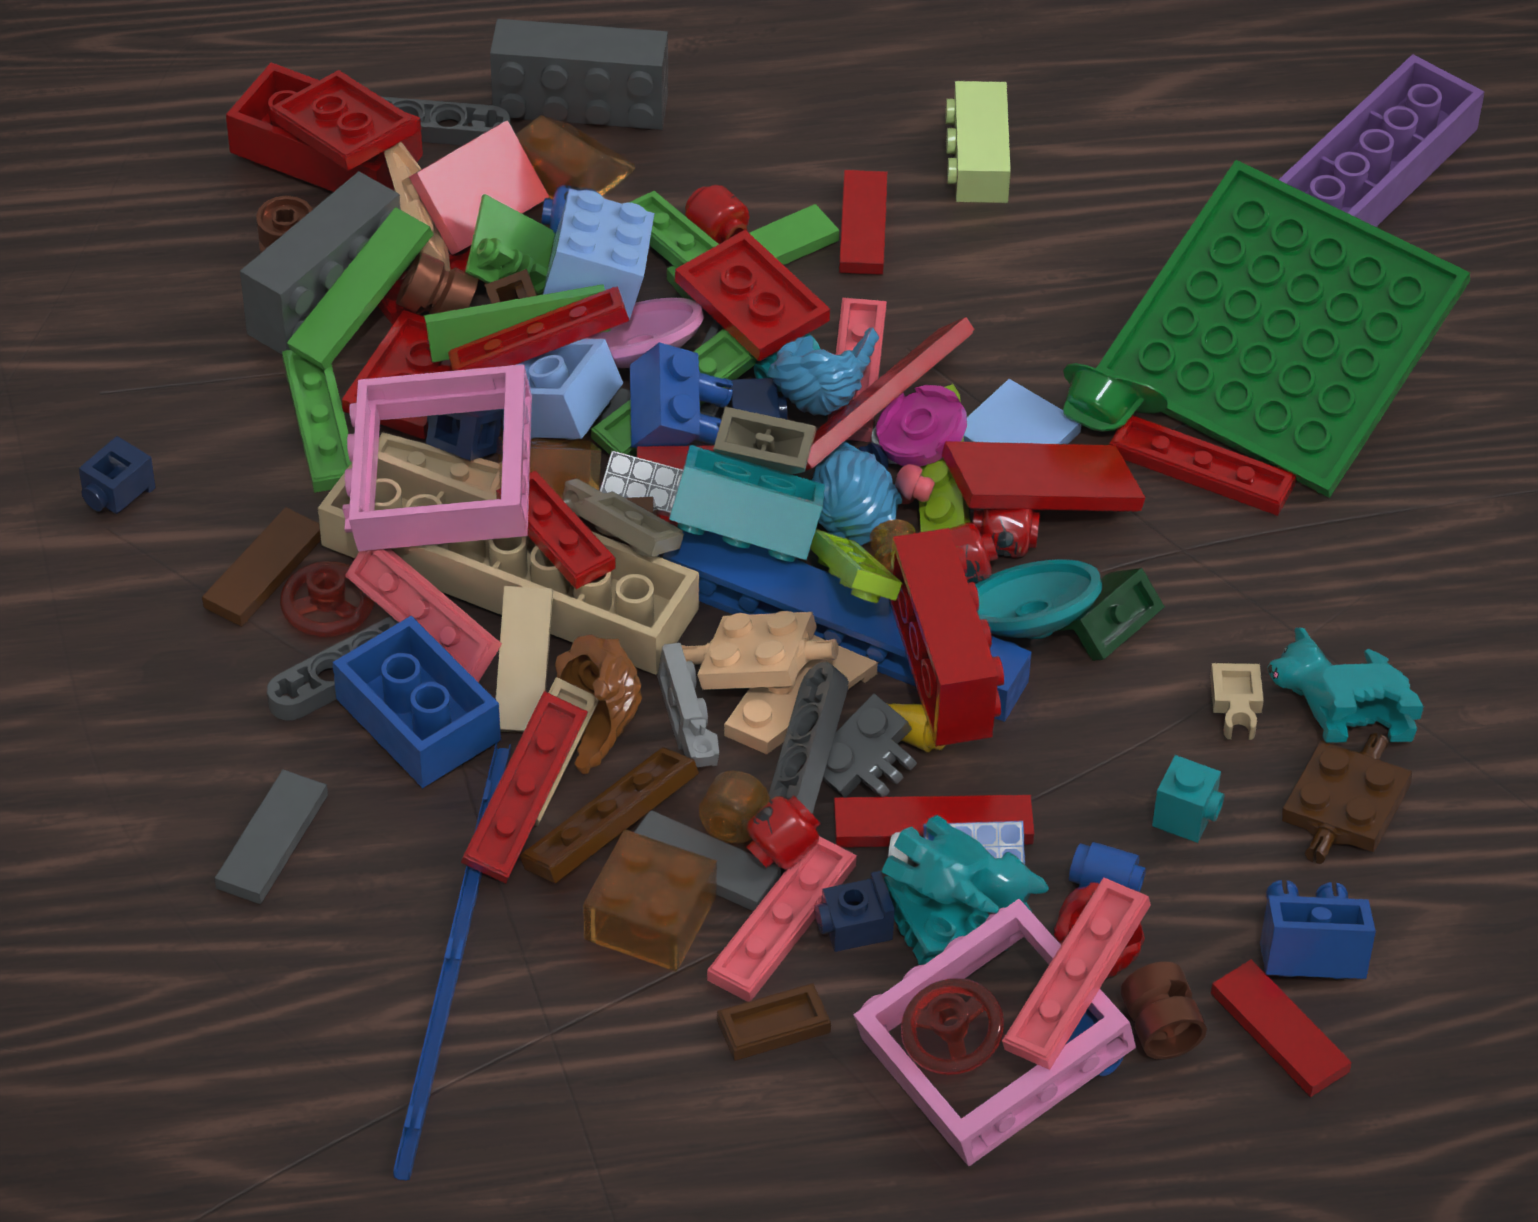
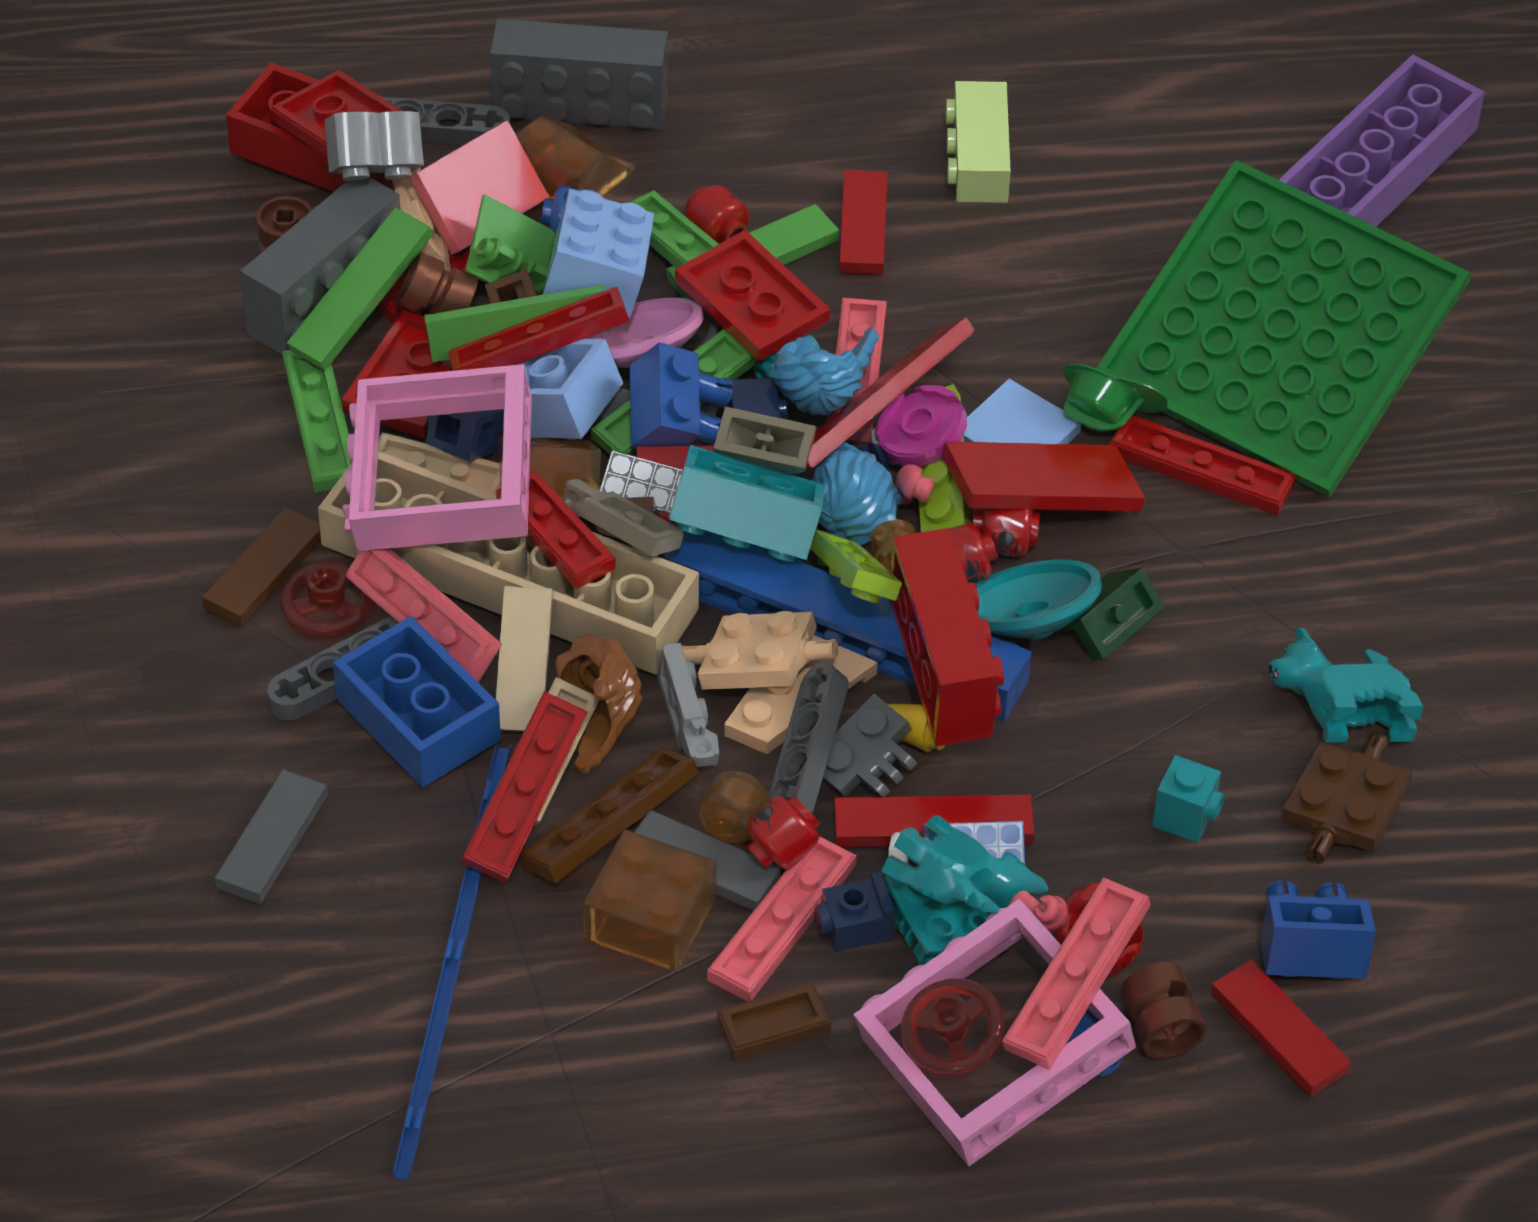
(116, 476): dark blue brick -> none
(374, 143): none -> light grey brick
(1051, 912): none -> coral arm
(1101, 861): blue brick -> none
(1237, 693): tan plate -> none

